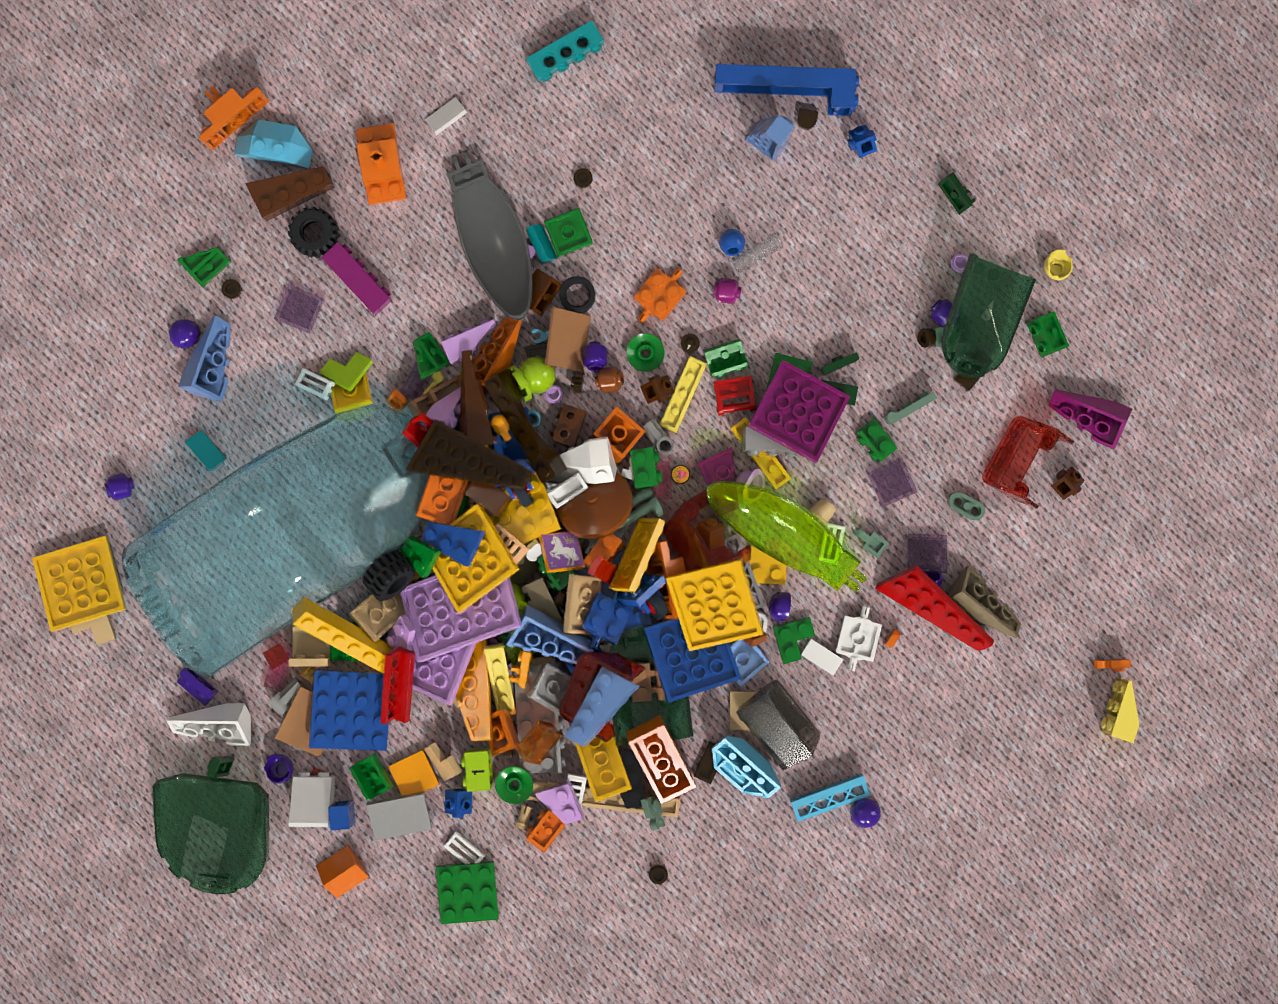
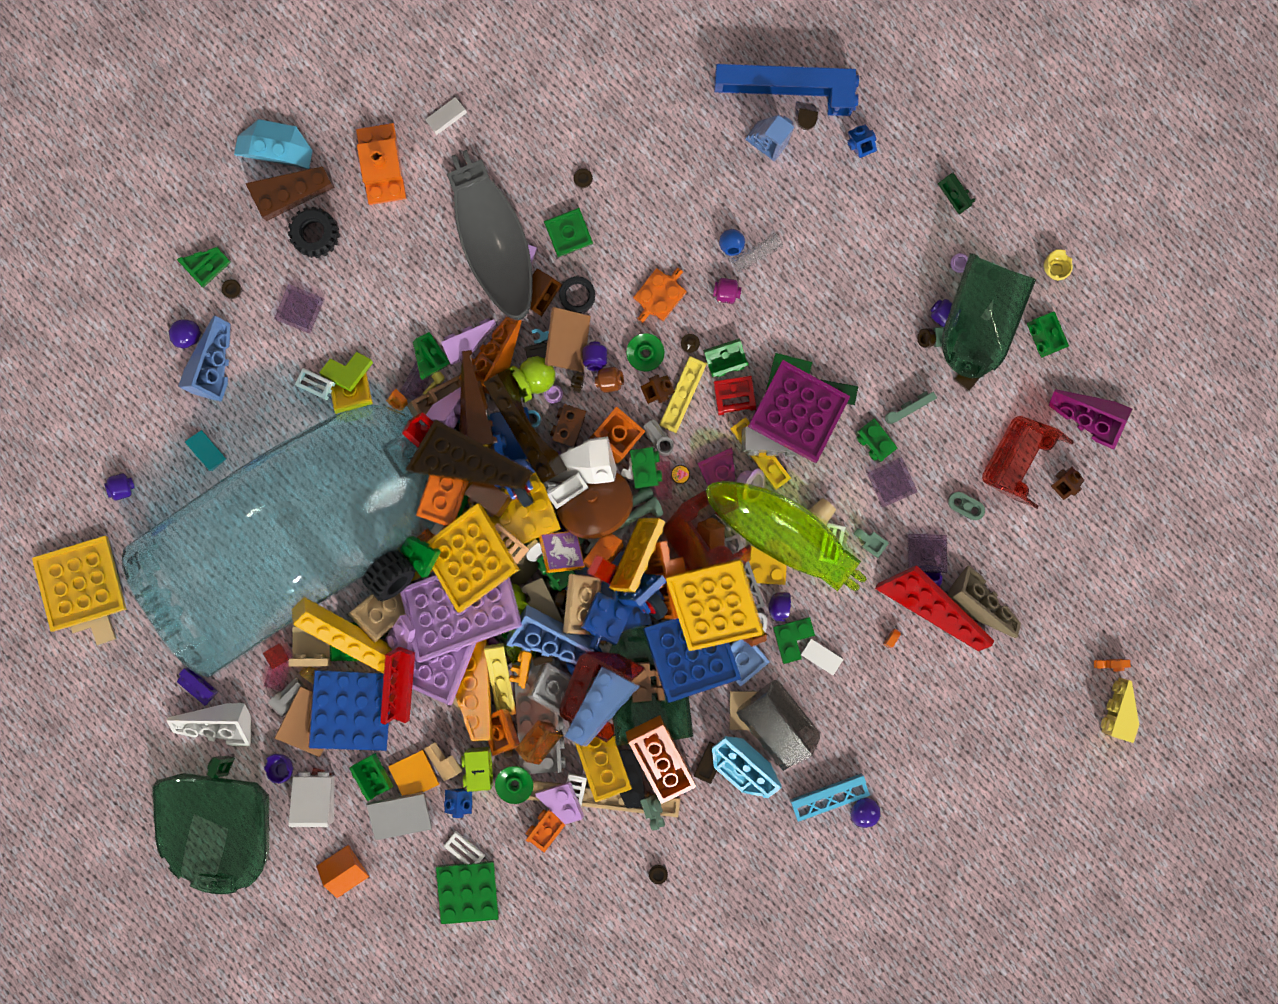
(229, 113): orange brick -> none
(341, 815): blue panel -> none
(356, 278): magenta brick -> none
(453, 541): blue wing -> none
(501, 427): light orange cylinder -> none
(524, 817): tan pin -> none
(541, 243): teal slope -> none
(569, 42): teal brick -> none
(839, 362): dark green plate -> none
(858, 638): white plate -> none

